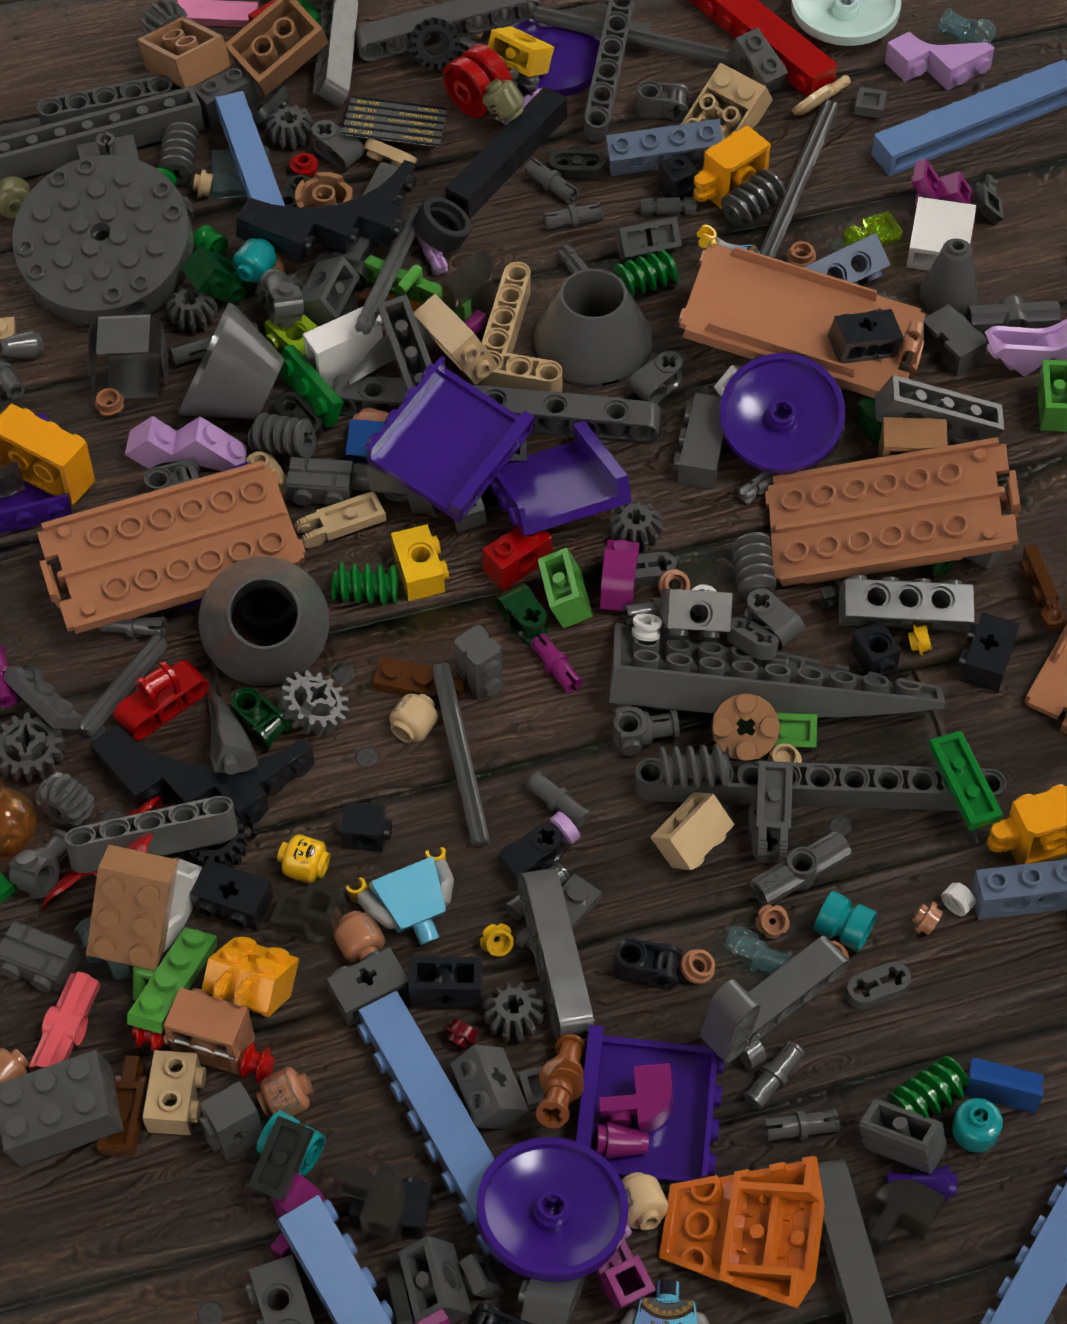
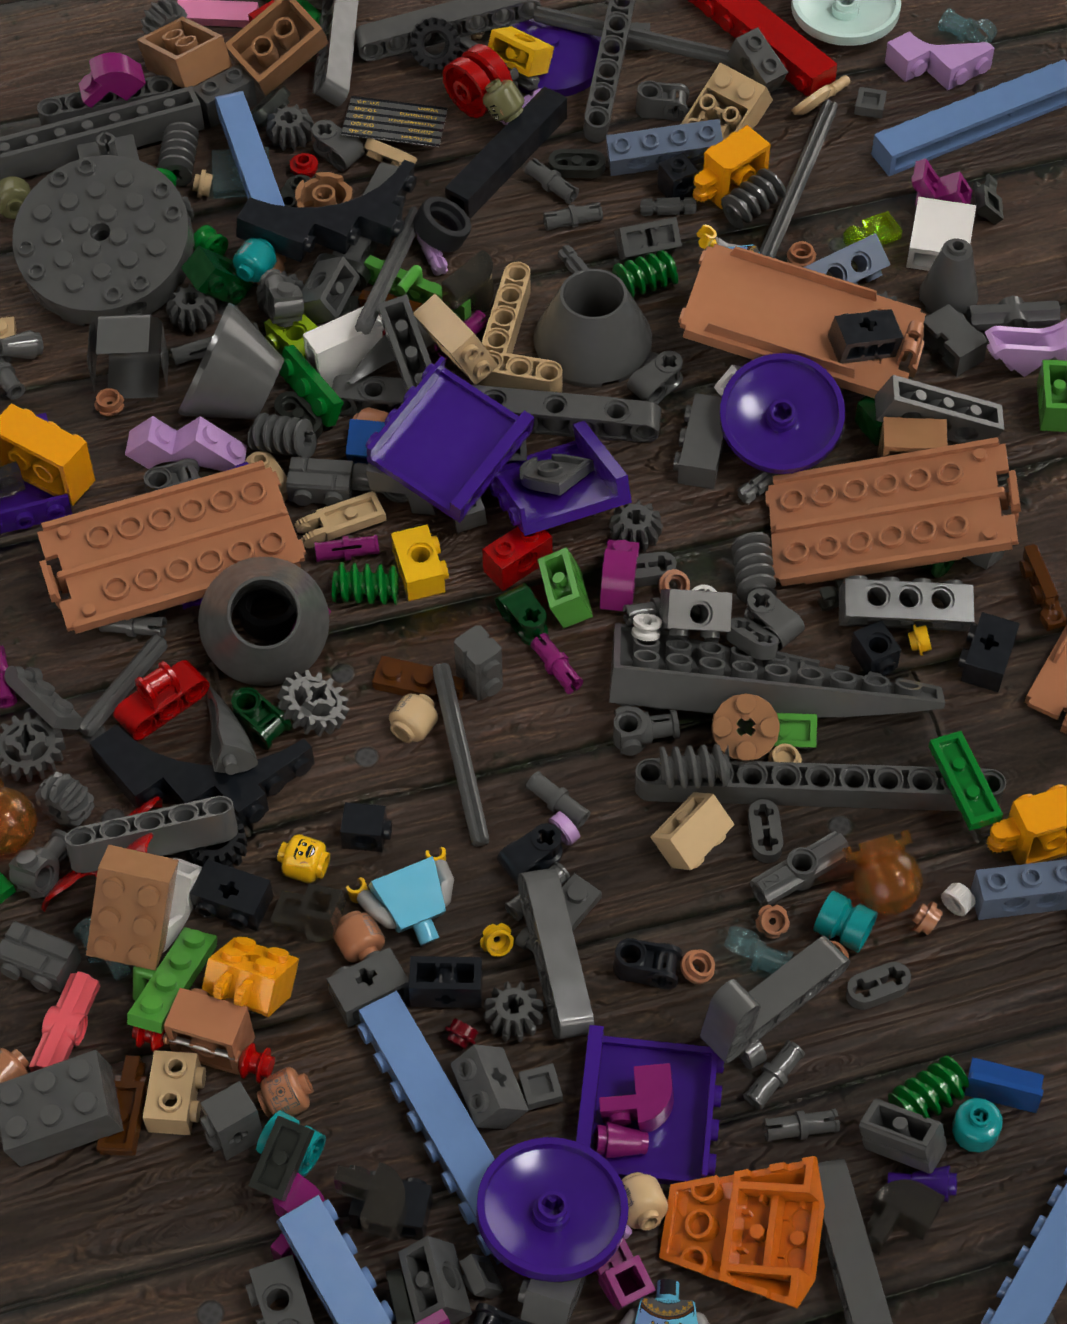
(111, 73): none -> magenta brick
(324, 549): none -> magenta pin
(554, 474): none -> dark grey tile
(561, 1081): dark orange piece -> none
(774, 804): dark grey hinge -> none
(886, 874): none -> clear orange tile

